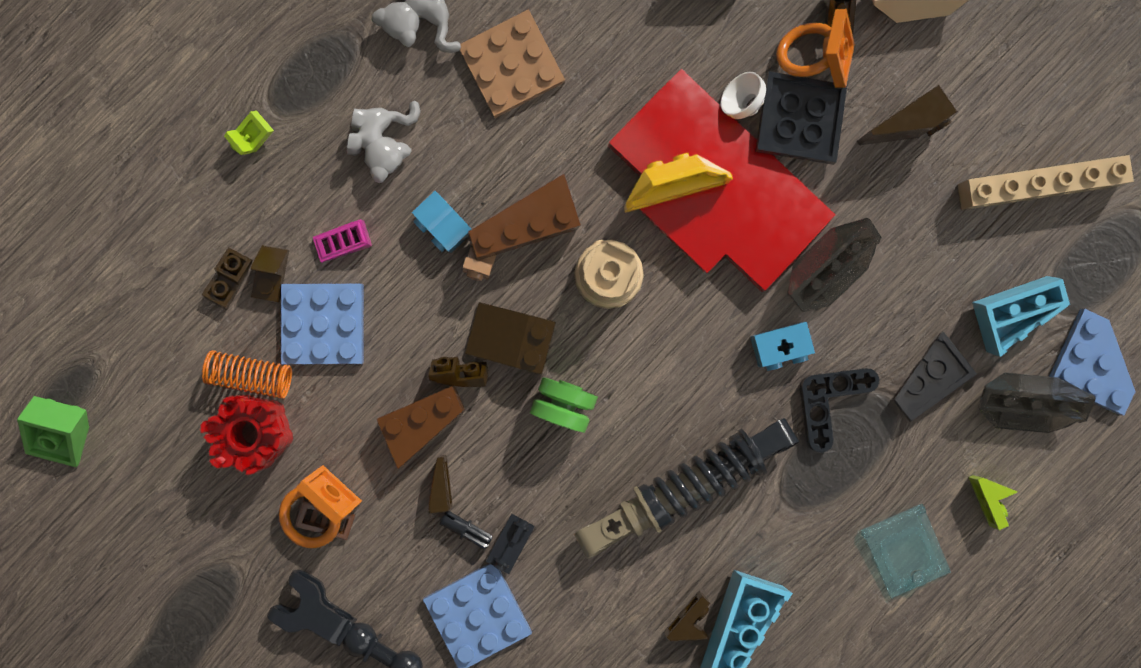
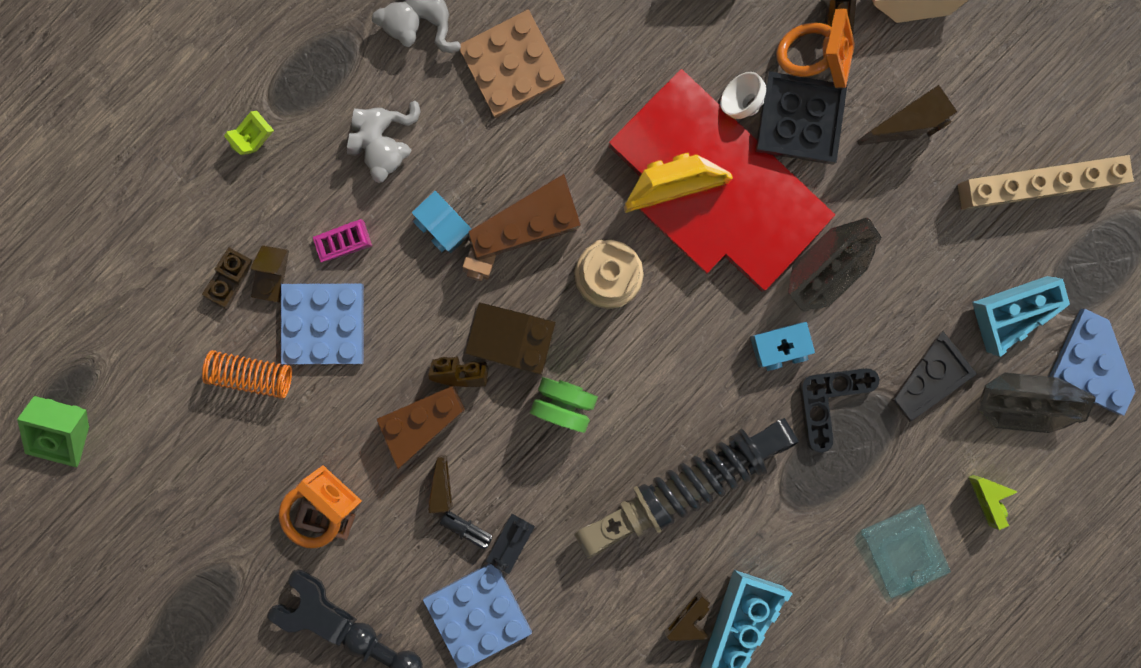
(226, 433): red piece -> none

